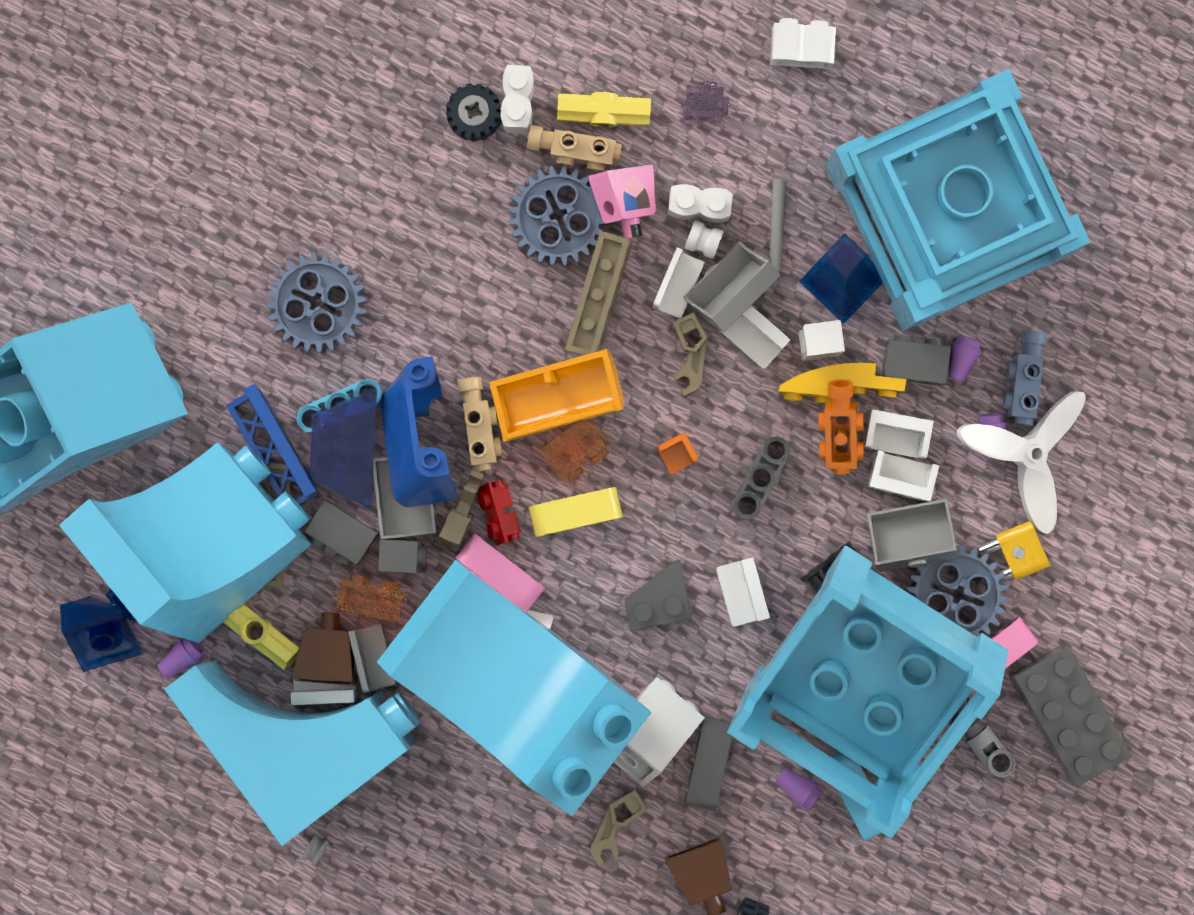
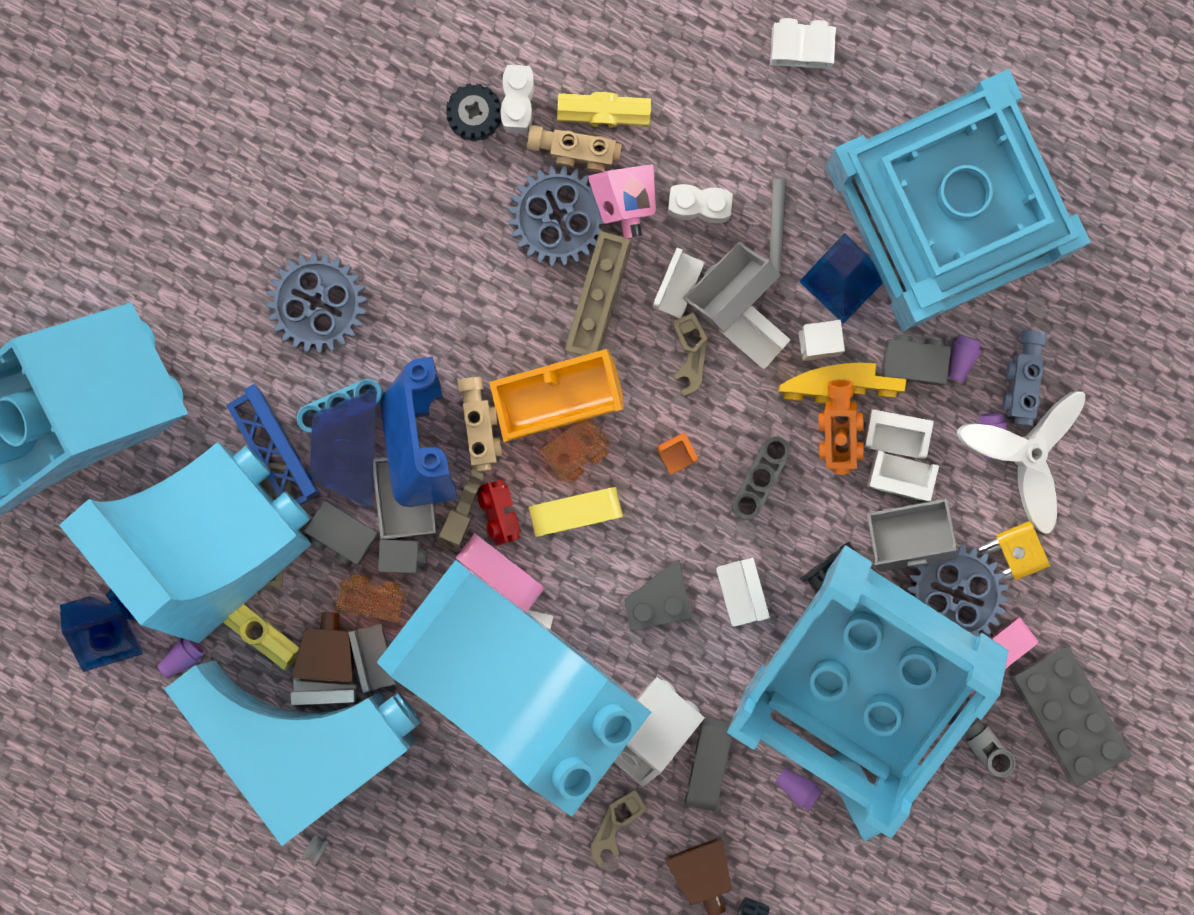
(703, 239): white wheel -> none
(705, 103): clear purple brick -> none

